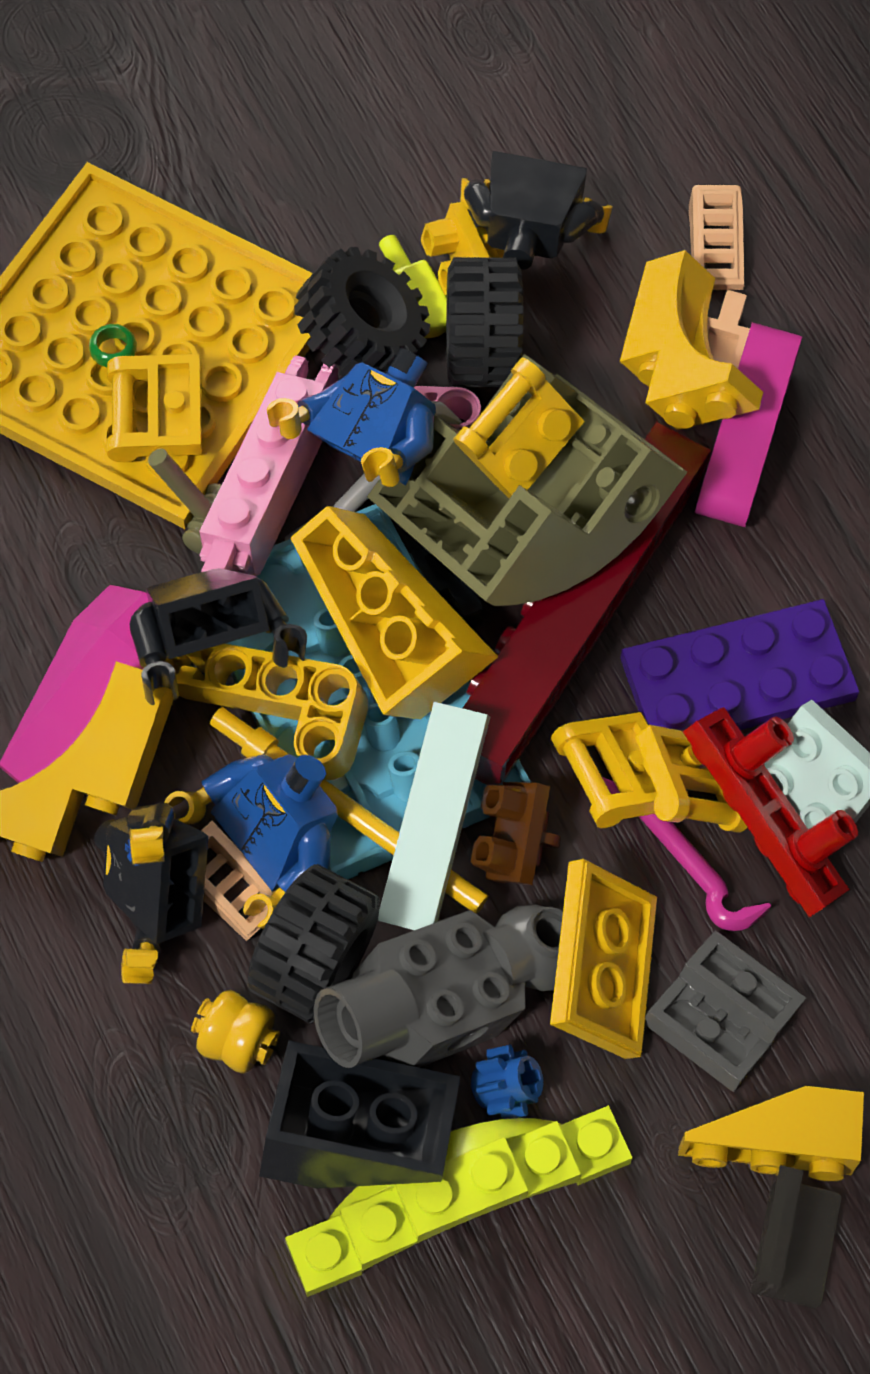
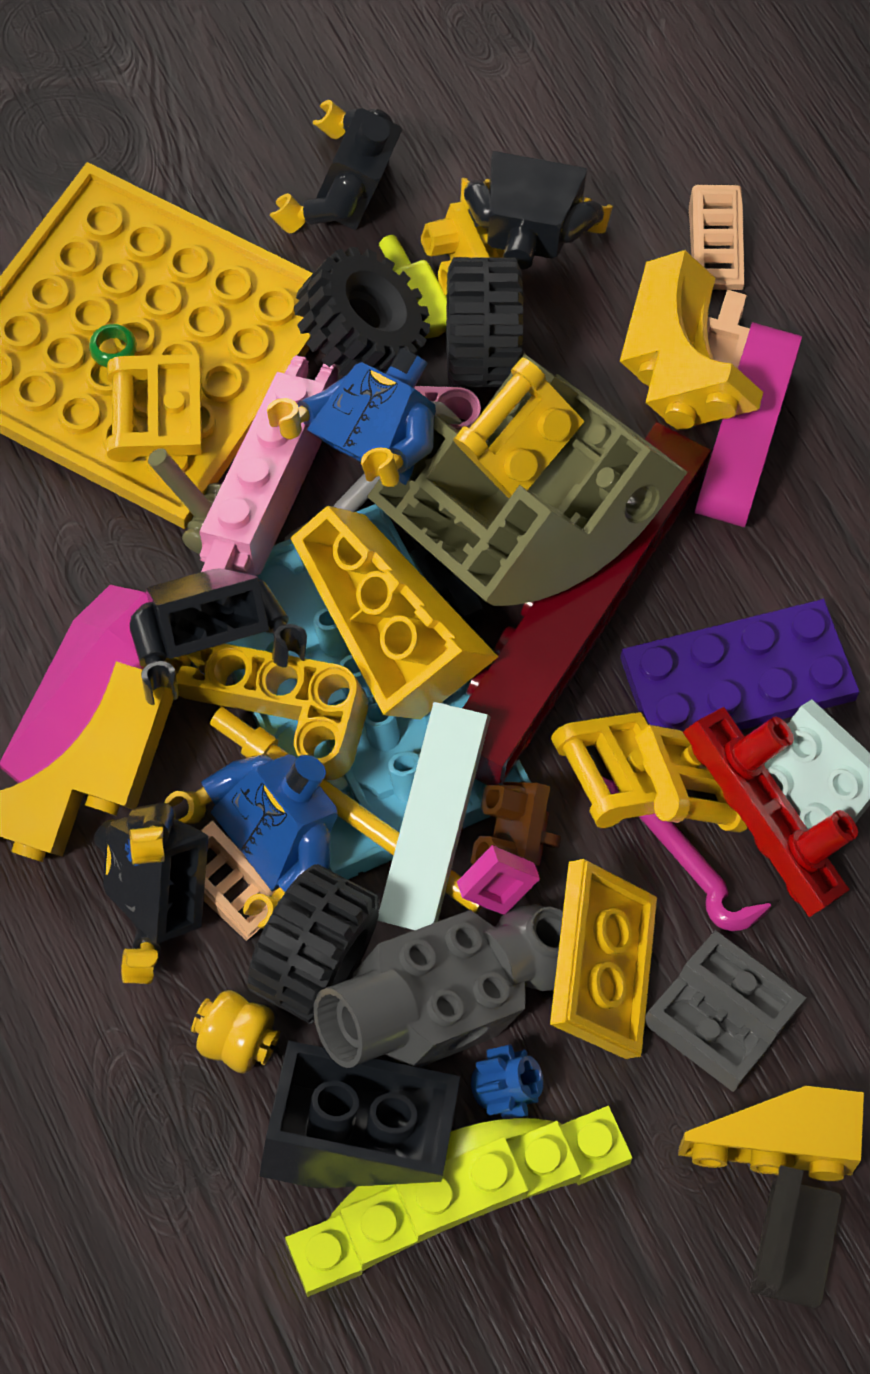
(353, 173): none -> black torso
(498, 880): none -> dark pink plate

